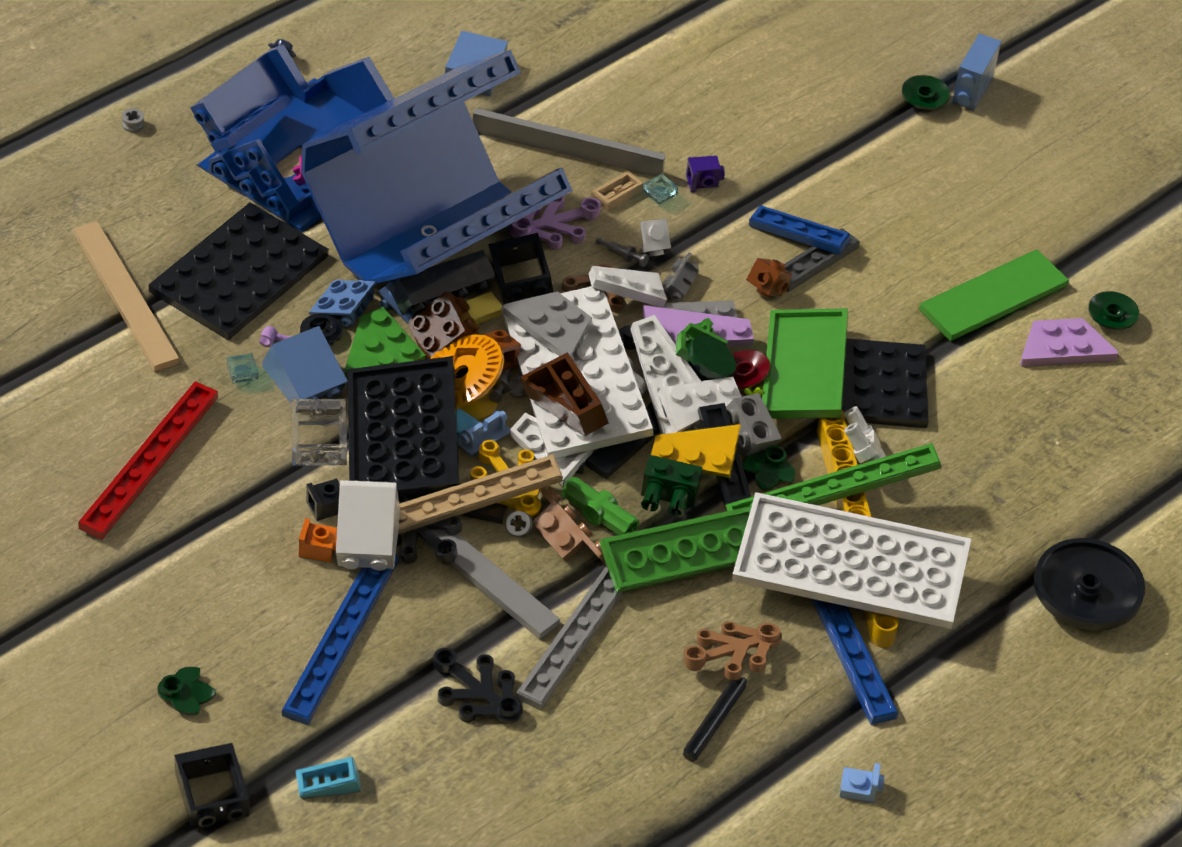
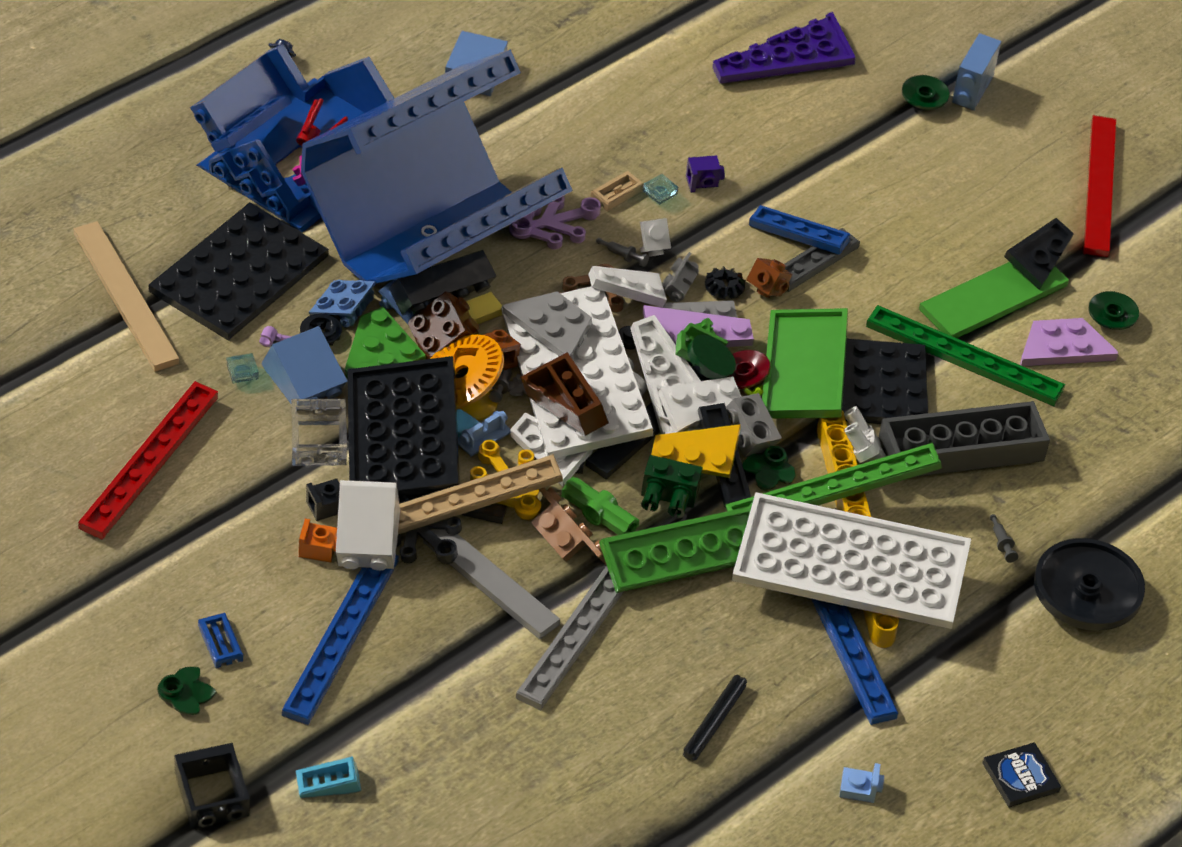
(133, 114): light grey bush -> none
(226, 656): none -> blue tile
(309, 130): none -> red plant
(478, 689): black plant -> none
(513, 529): light grey bush -> none
(528, 248): black window -> none
(569, 142): light grey tile -> none
(717, 288): none -> black gear
(765, 637): medium nougat plant -> none
(793, 51): none -> dark purple wing
(966, 355): none -> green tile
(971, 436): none -> dark grey brick
(1004, 542): none -> dark grey piece
(1021, 774): none -> tile
(1040, 251): none -> black wing
(1100, 186): none -> red tile

